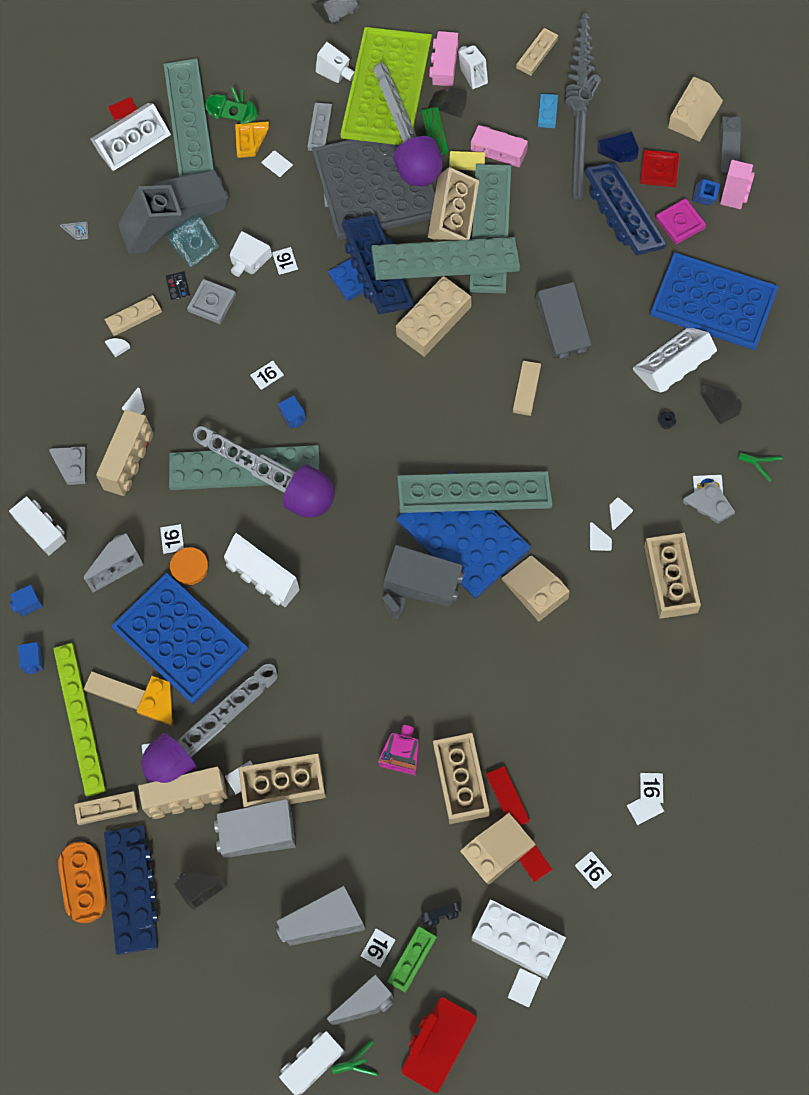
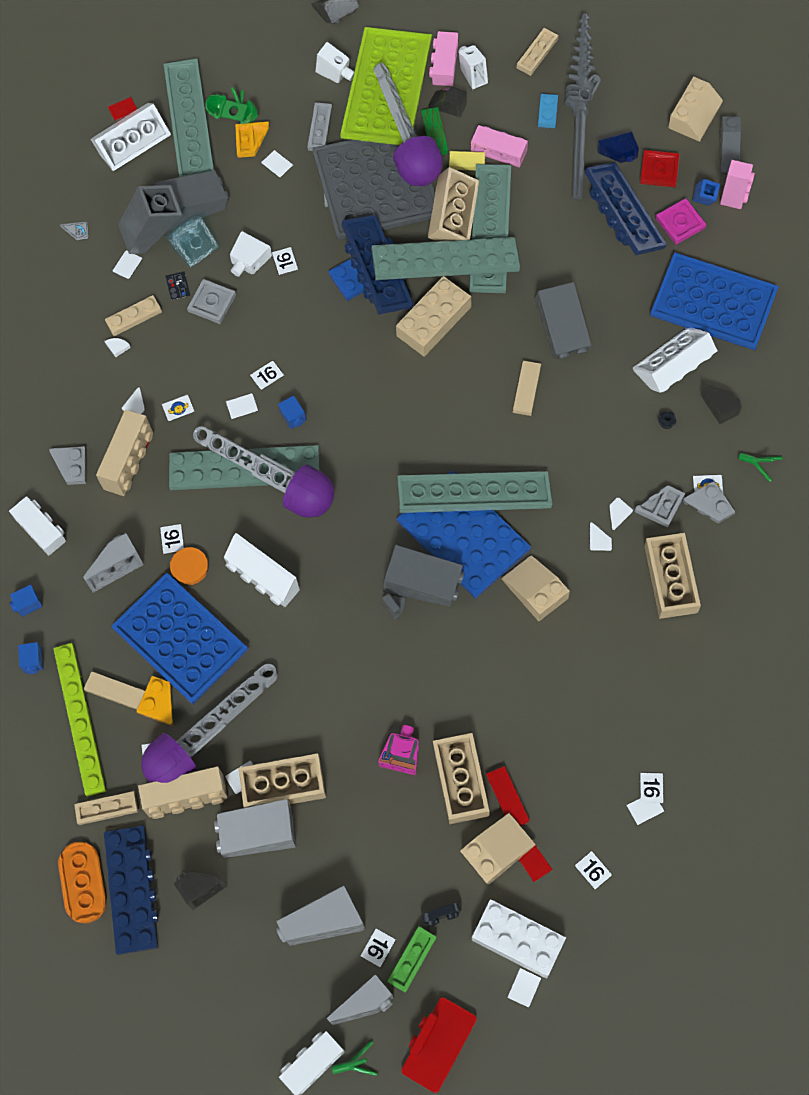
(127, 264): none -> white sticker
(178, 407): none -> white sticker
(242, 406): none -> white sticker
(662, 506): none -> light grey wing

